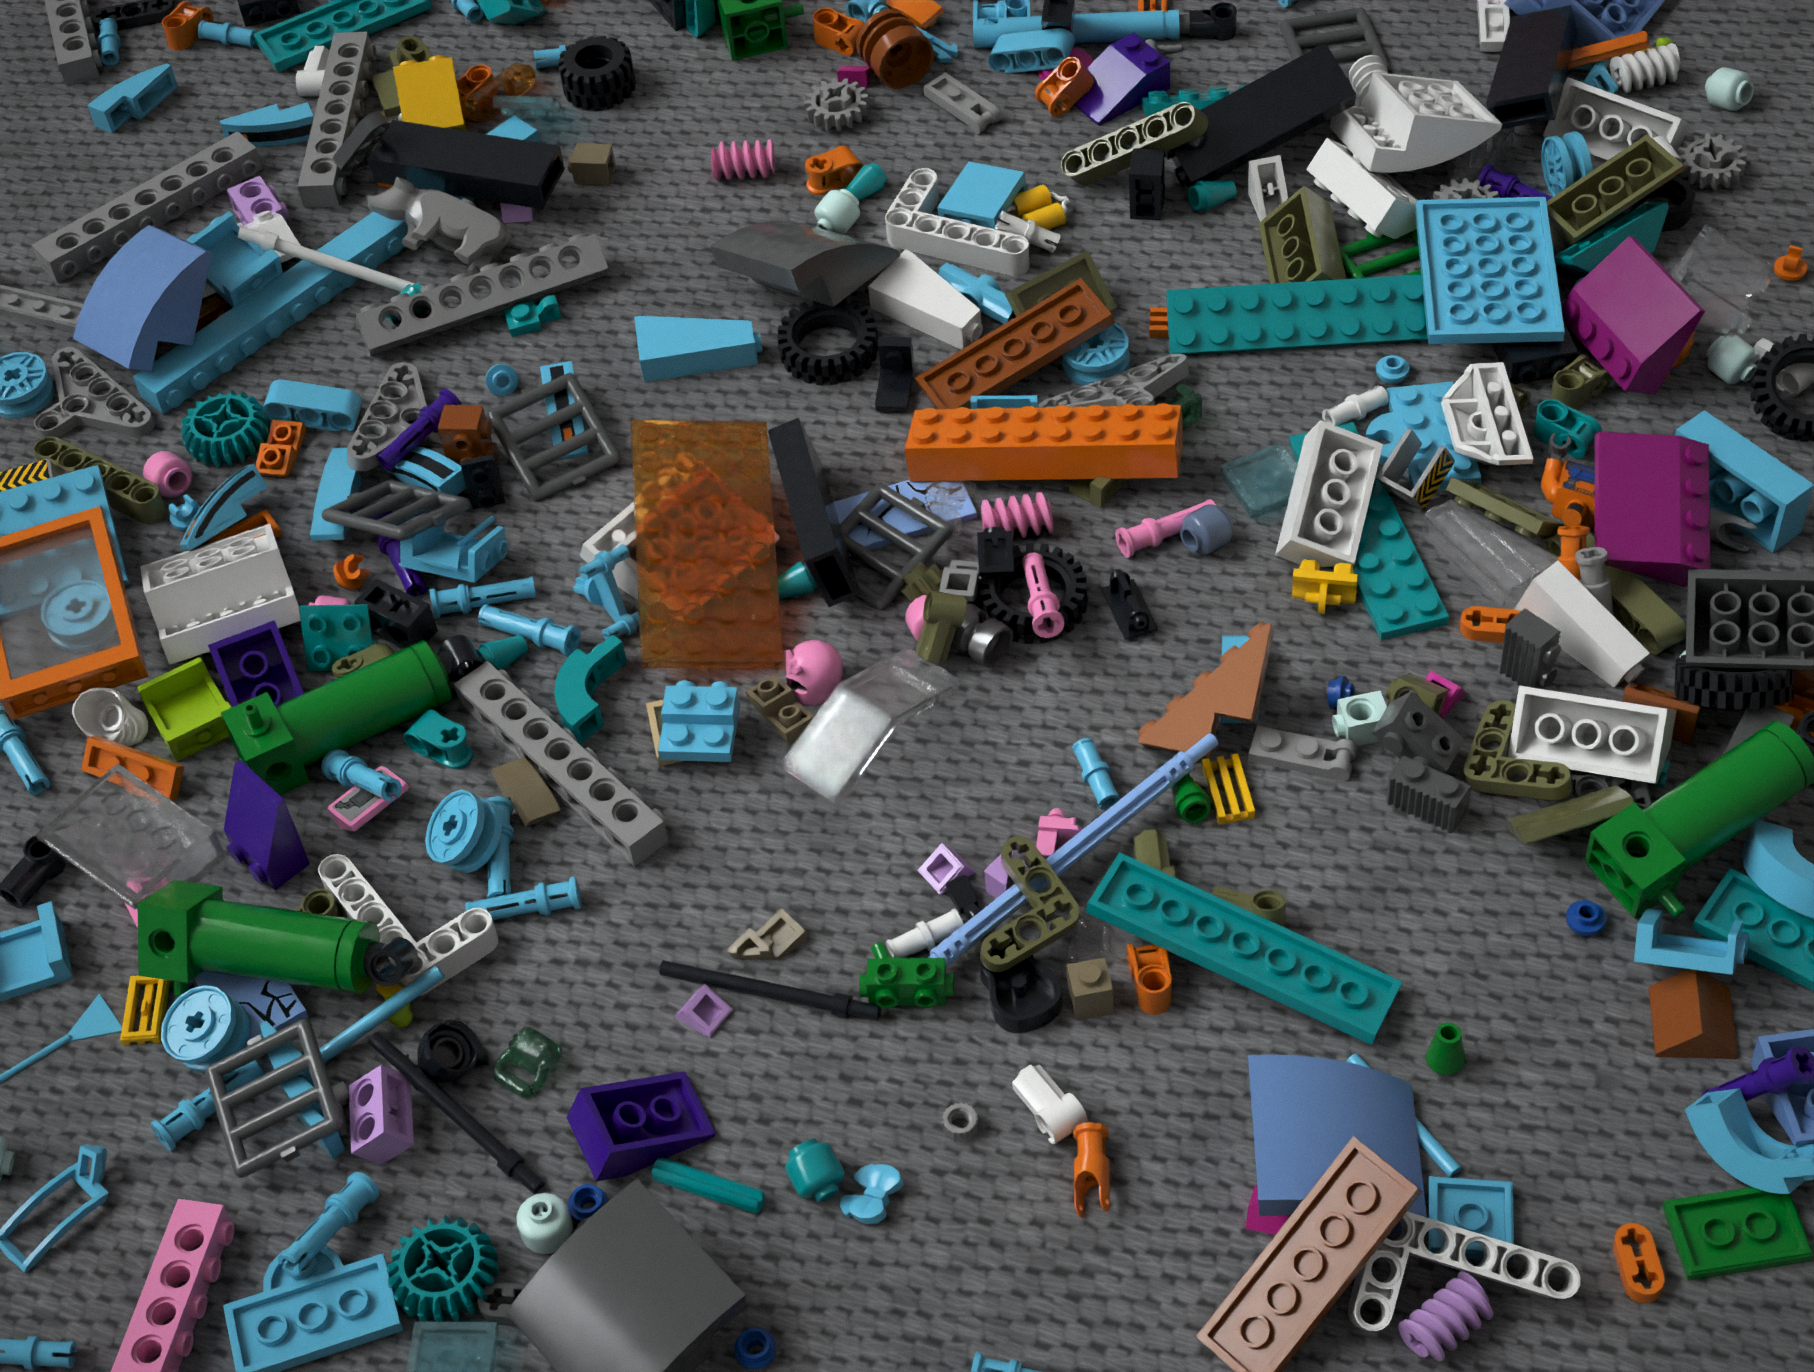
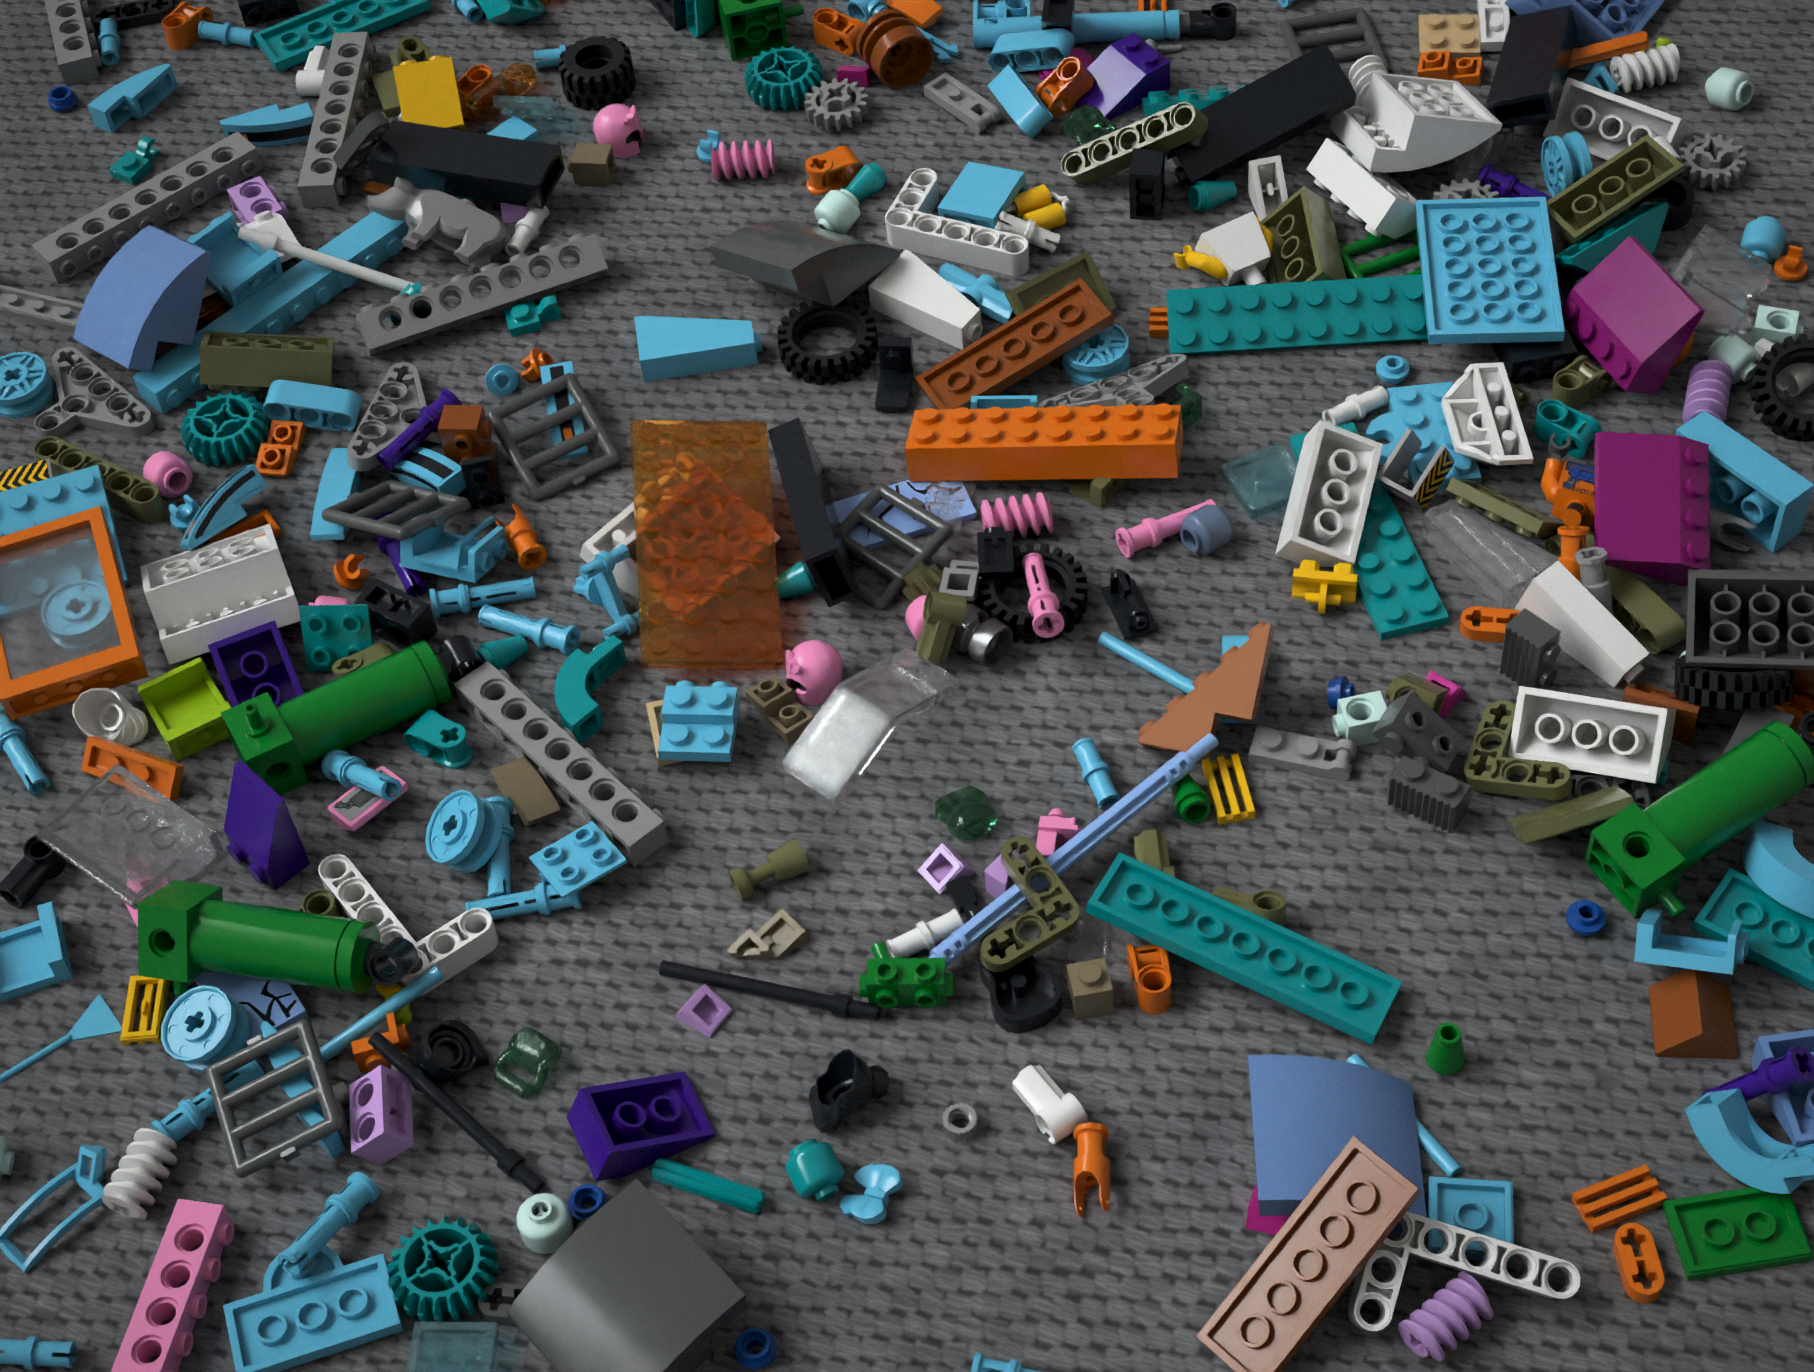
(62, 98): none -> blue plate
(134, 166): none -> teal plate
(138, 1173): none -> white piece
(260, 359): none -> olive slope
(368, 1058): none -> orange bracket
(374, 187): none -> dark orange piece
(523, 541): none -> orange piece
(526, 231): none -> white pin
(533, 362): none -> orange plate
(577, 860): none -> medium azure hinge
(614, 125): none -> bright pink helmet
(705, 146): none -> medium azure plate
(782, 77): none -> teal gear
(782, 863): none -> olive piece
(845, 1089): none -> black hair
(968, 817): none -> clear green piece
(1020, 101): none -> medium azure beam
(1086, 123): none -> clear green piece
(1146, 662): none -> medium azure bar
(1231, 251): none -> white torso
(1441, 66): none -> orange slope
(1449, 32): none -> tan plate
(1612, 1184): none -> orange tile
(1708, 390): none -> lavender piece
(1764, 238): none -> medium azure head
(1775, 325): none -> light aqua brick

